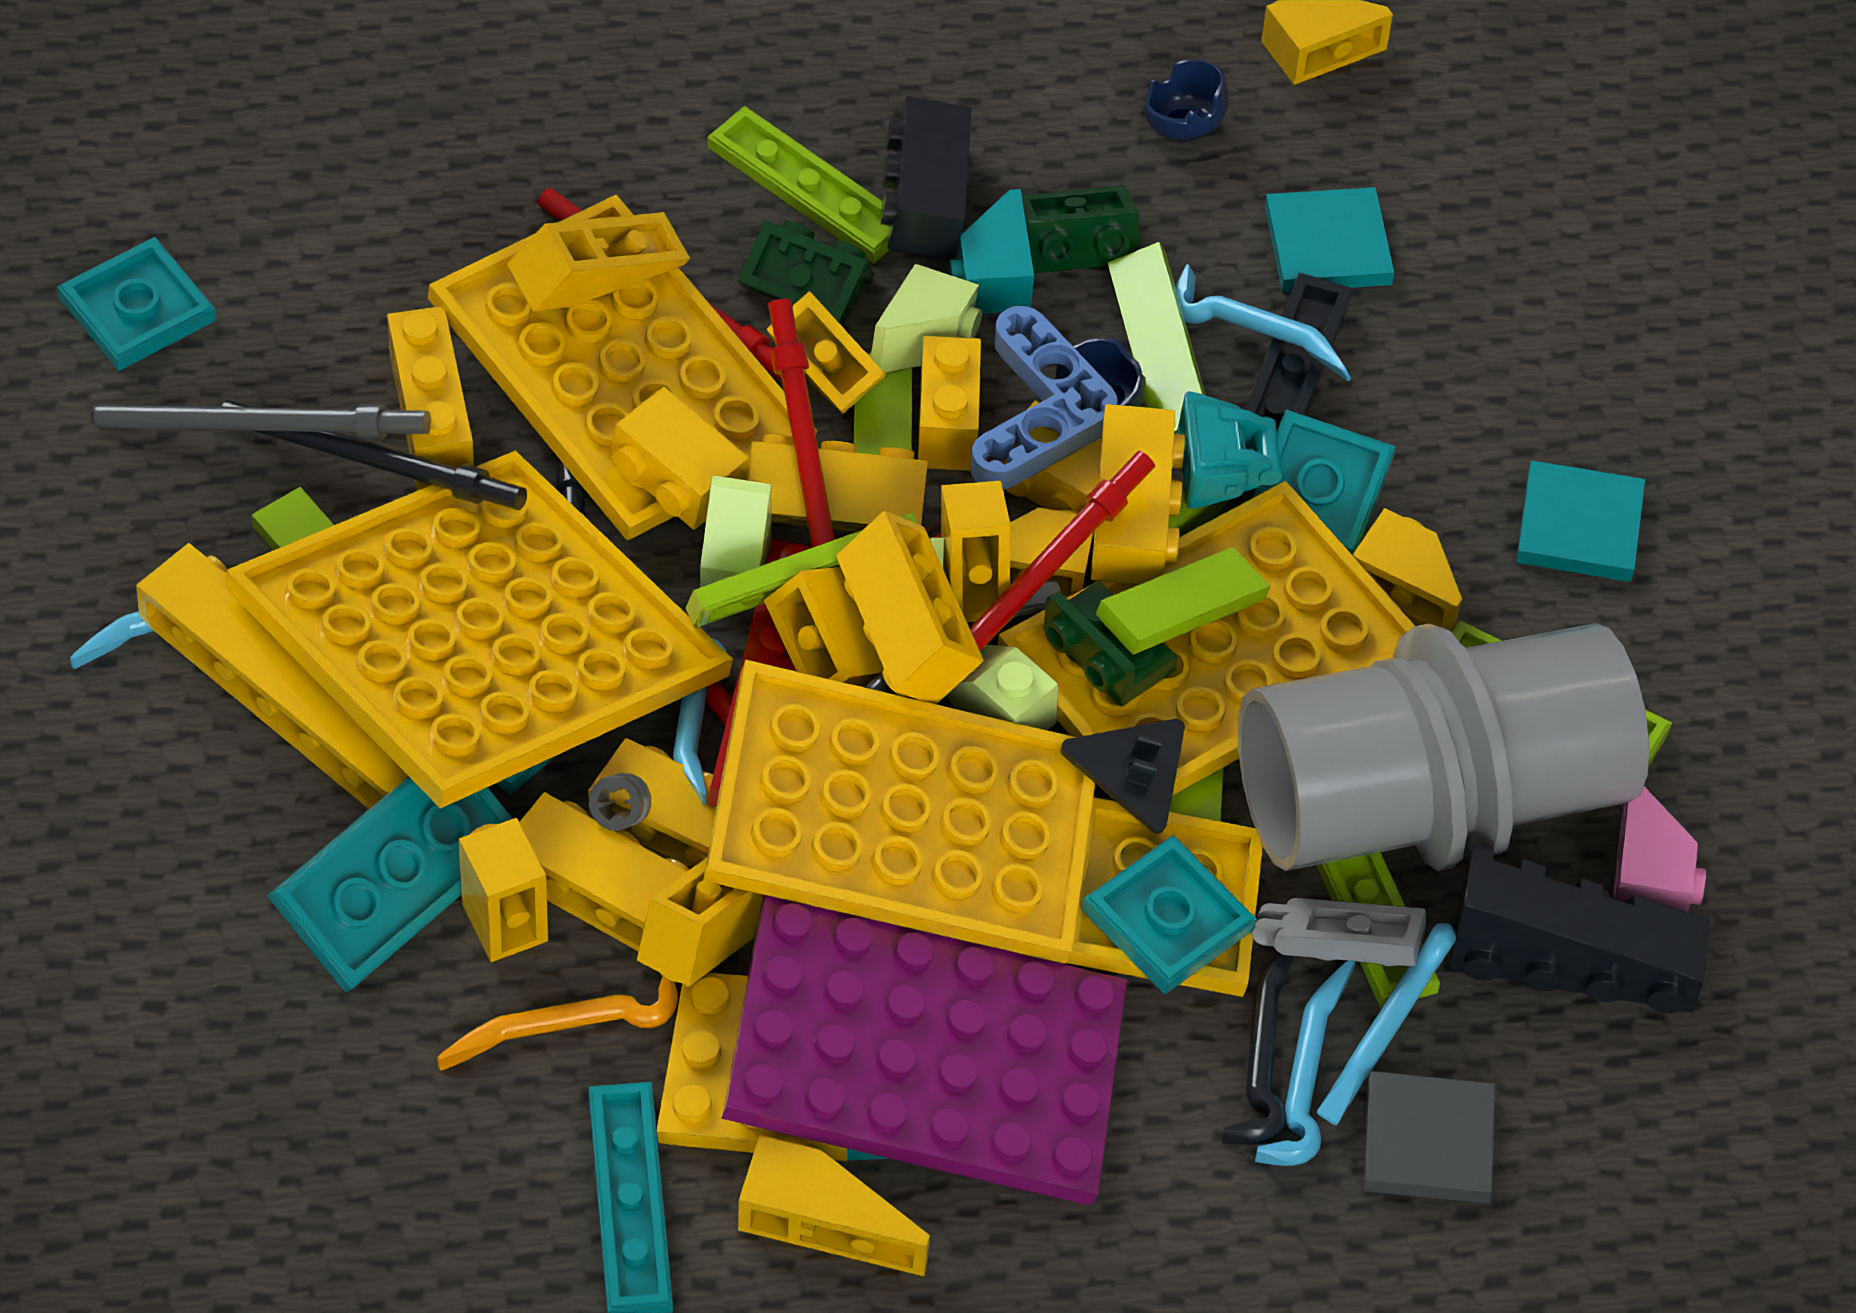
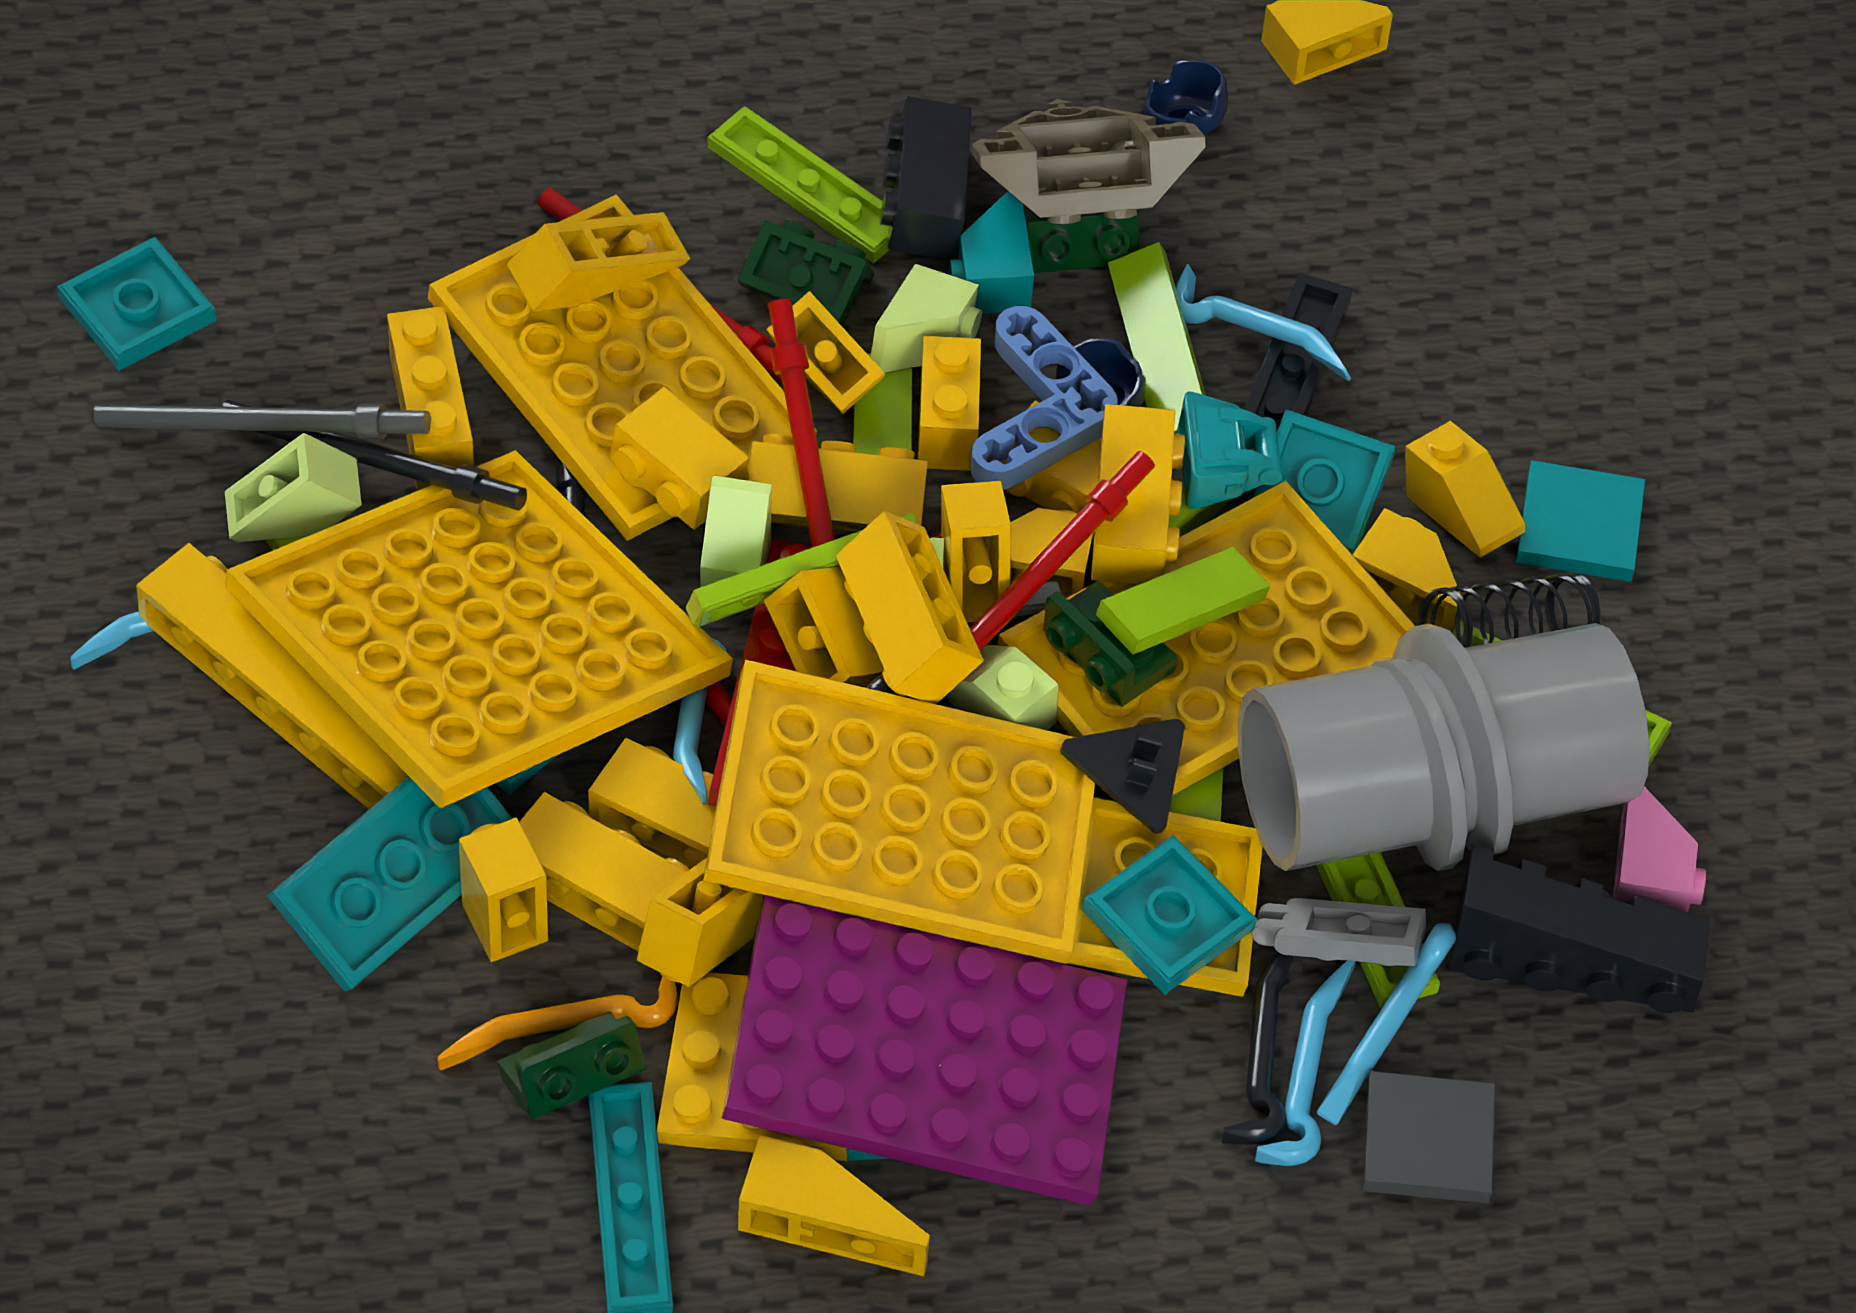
(294, 493): none -> yellowish green slope
(573, 1064): none -> dark green bracket
(600, 803): dark grey bush -> none
(1088, 160): none -> dark tan wedge
(1329, 237): teal tile -> none
(1461, 489): none -> yellow slope
(1592, 616): none -> black piece

